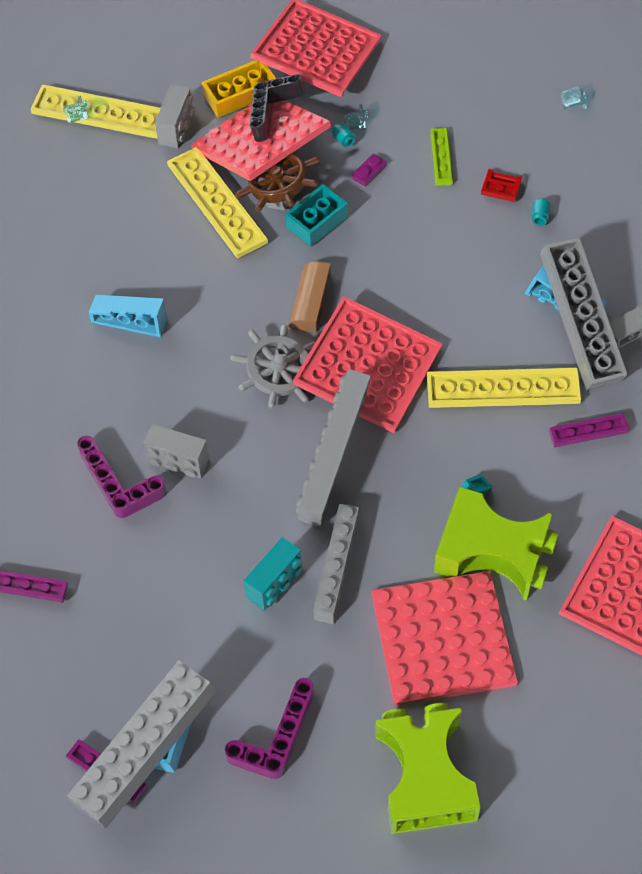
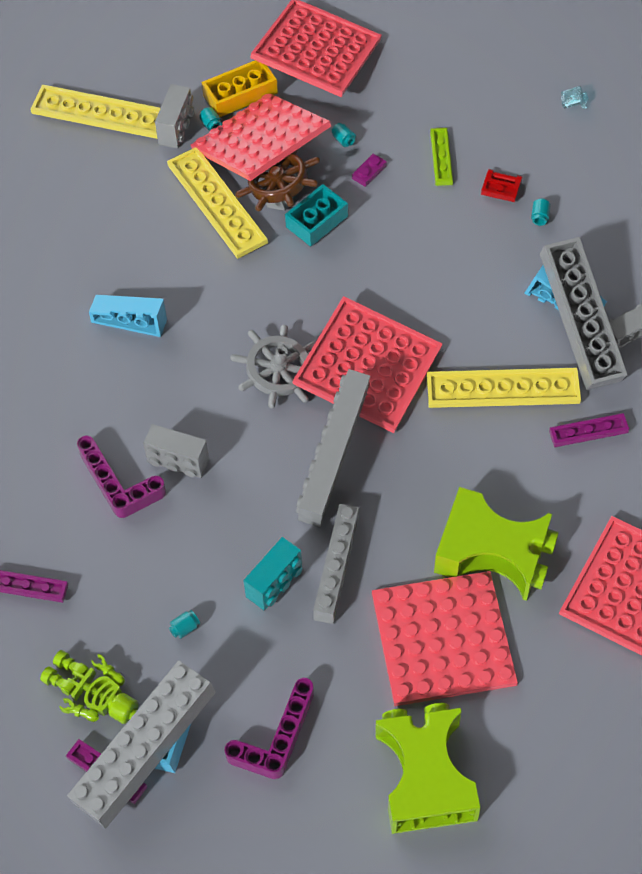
(76, 111): clear light blue bracket -> none
(120, 705): none -> lime piece
(184, 624): none -> teal brick
(210, 118): none -> teal brick
(265, 95): black beam -> none
(310, 296): medium nougat brick -> none
(356, 119): clear light blue bracket -> none
(478, 484): teal bracket -> none

